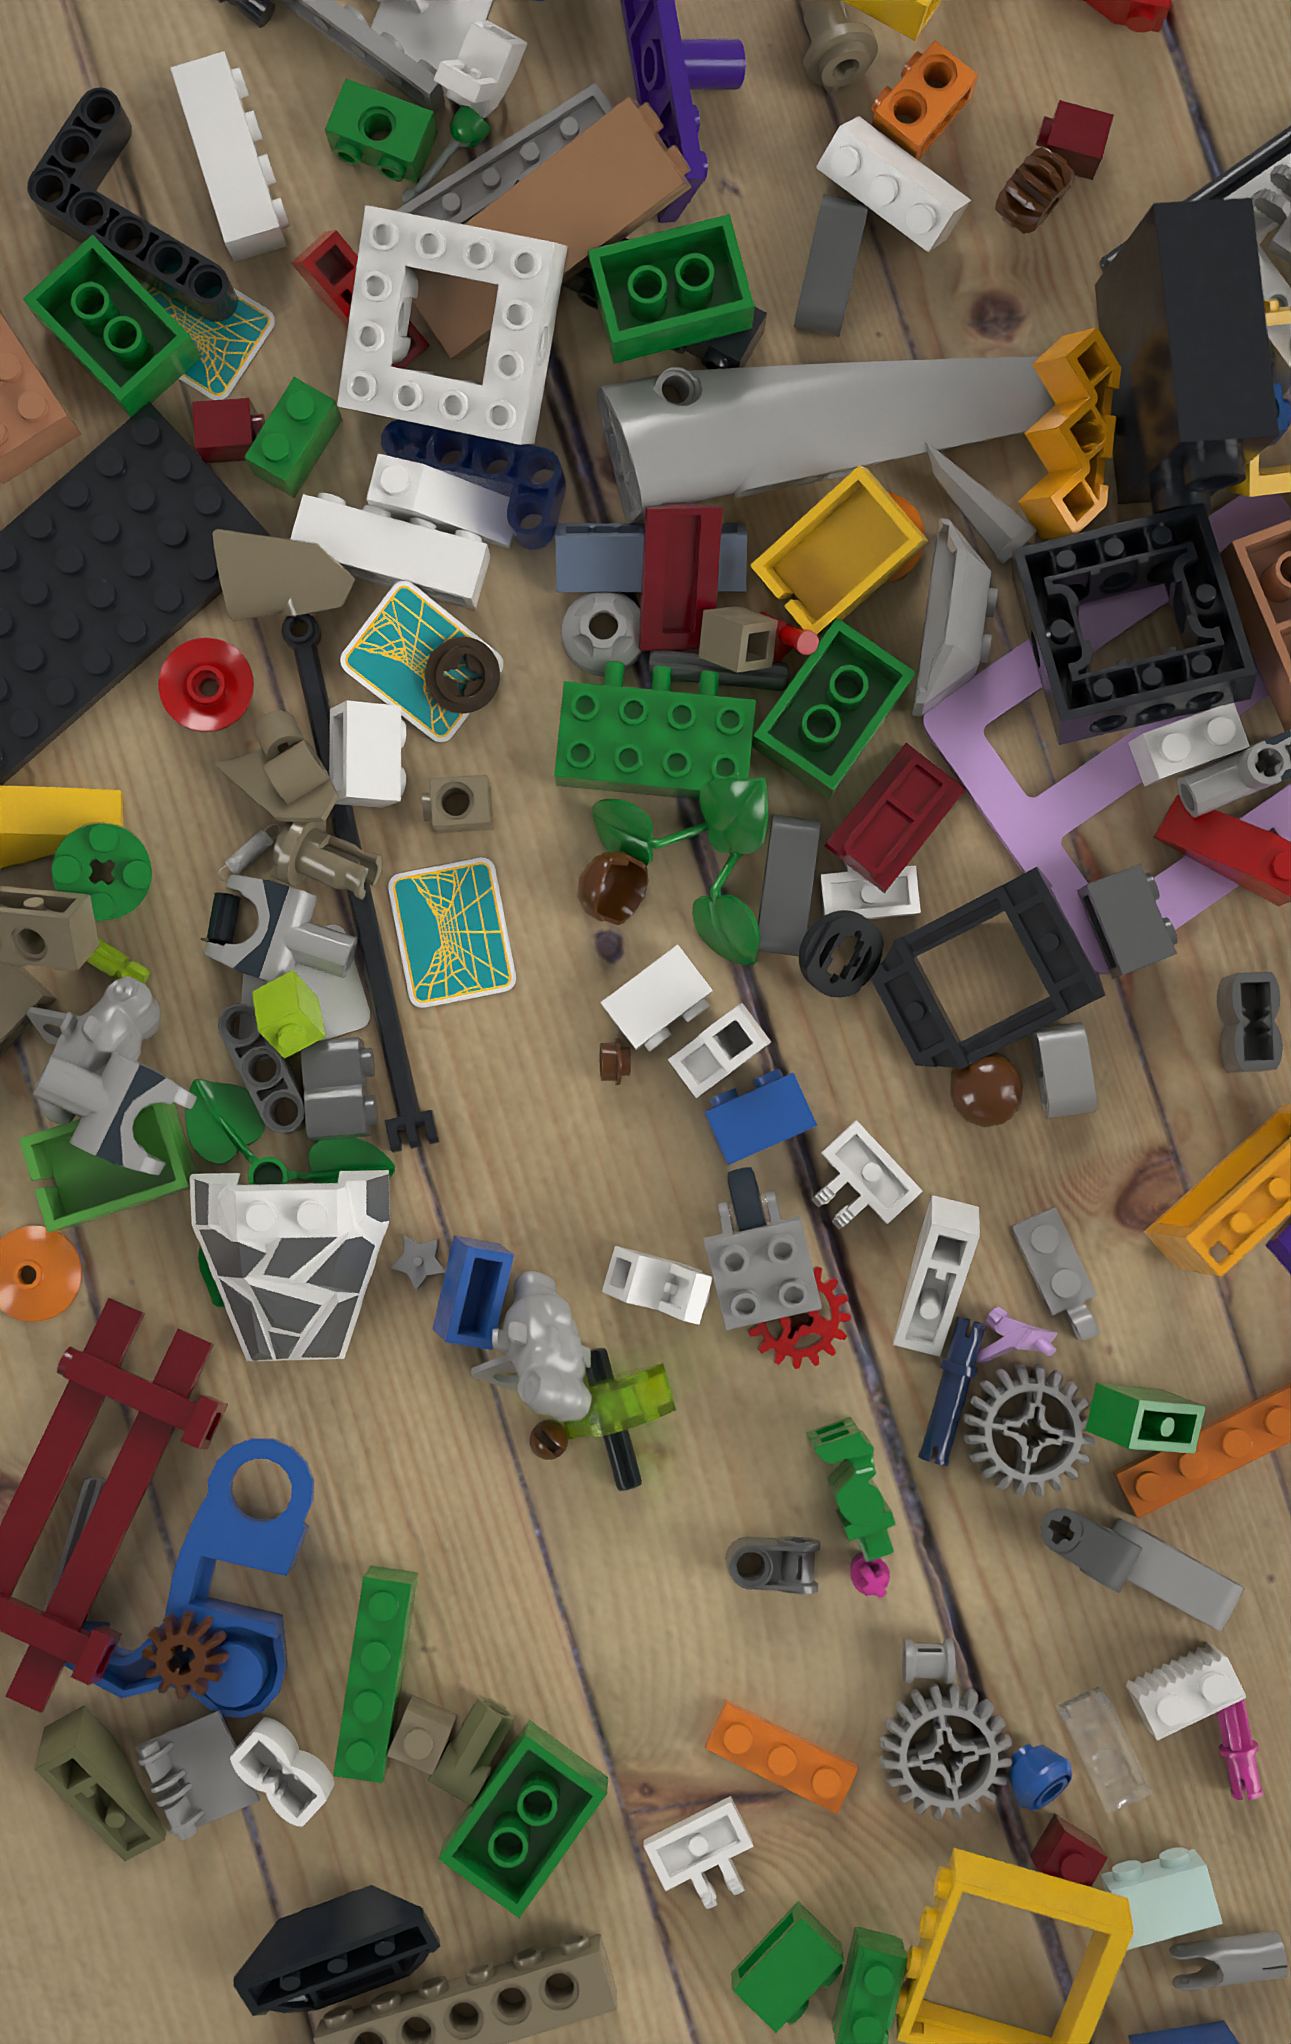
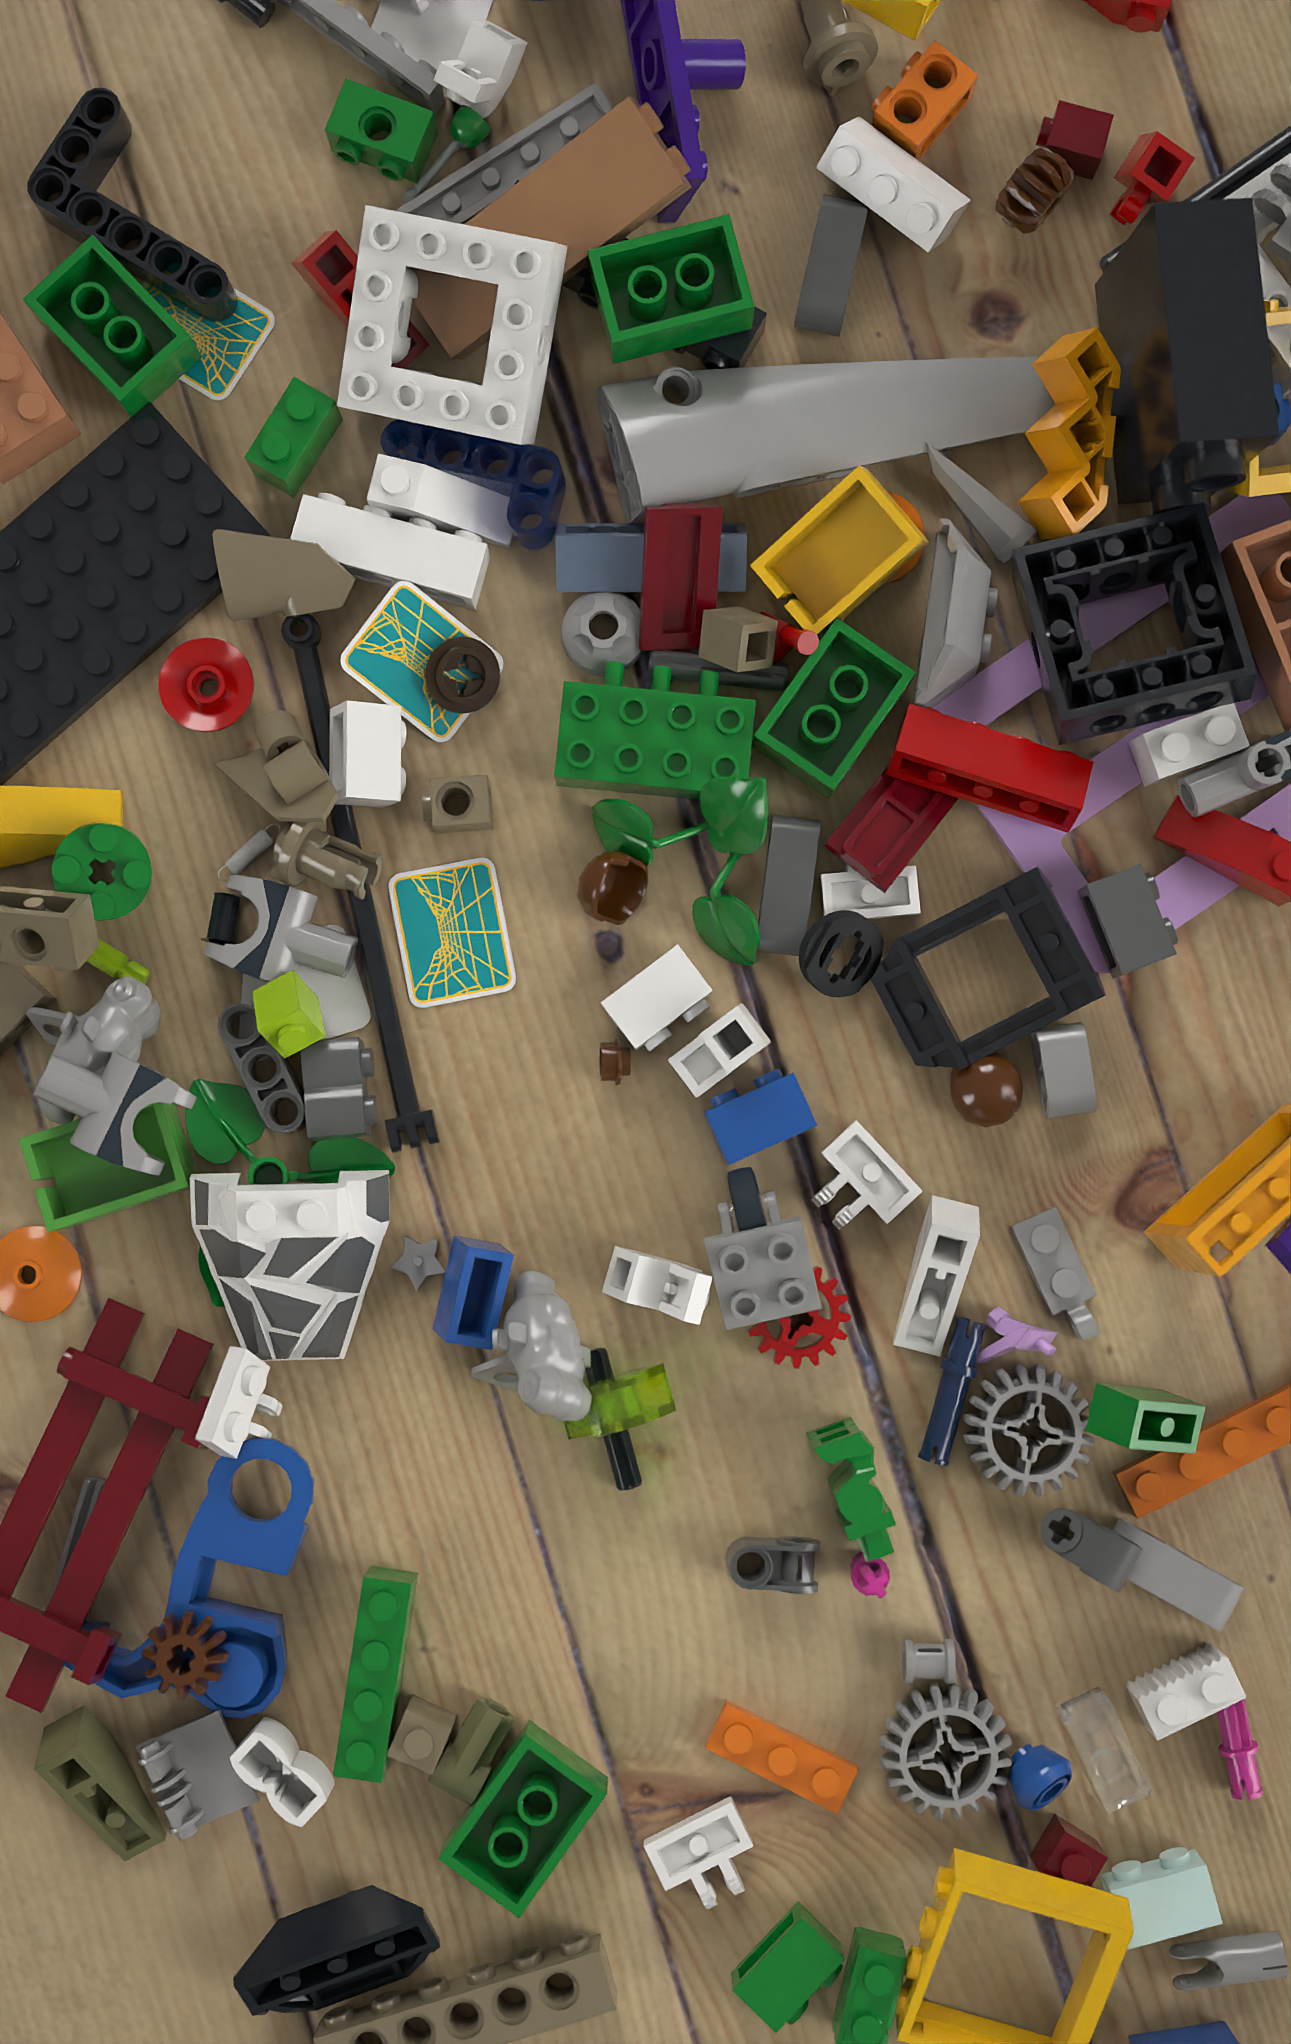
(225, 428): dark red brick -> none
(229, 157): white brick -> none
(233, 1404): none -> white hinge
(556, 1432): reddish brown hinge -> none
(990, 768): none -> red brick
(1150, 175): none -> red brick
(1250, 1034): dark grey brick -> none

